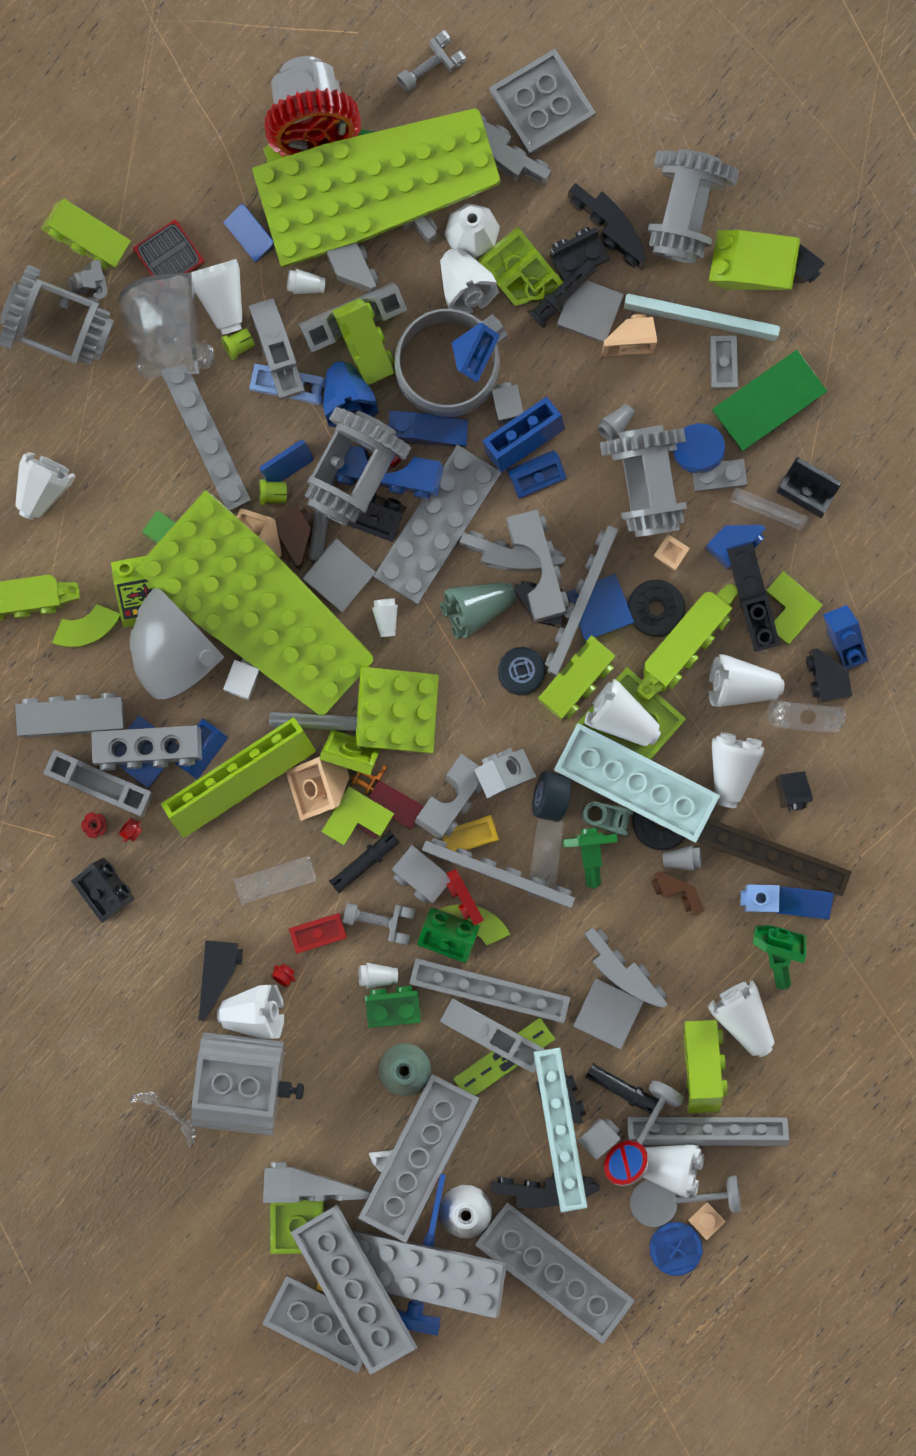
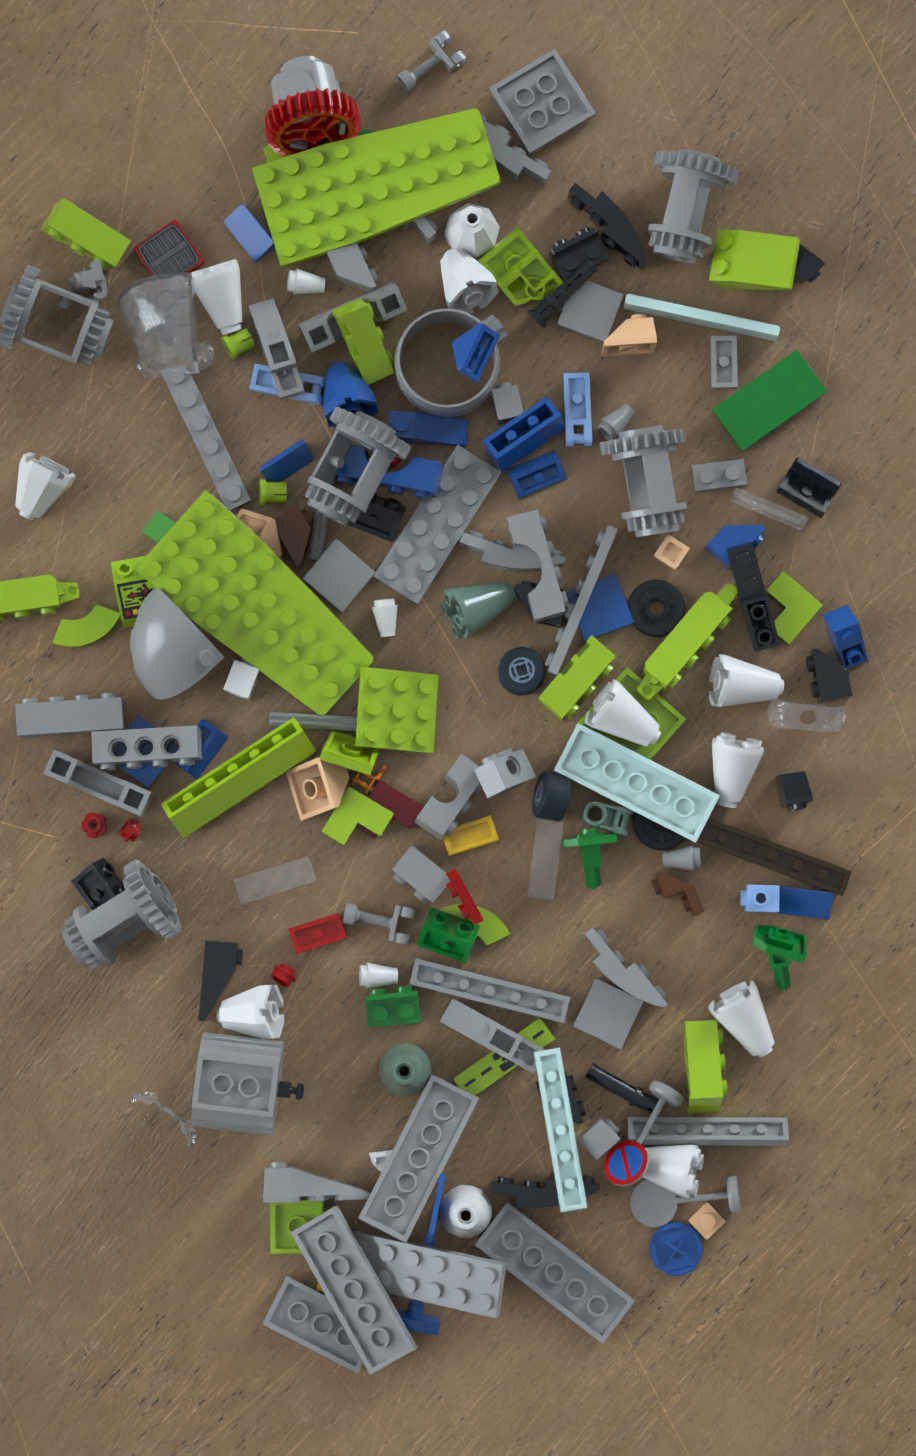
(141, 906): none -> light grey piece
(364, 861): black pin -> none
(488, 868): light grey plate -> none
(577, 408): none -> light blue plate
(702, 448): blue tile -> none

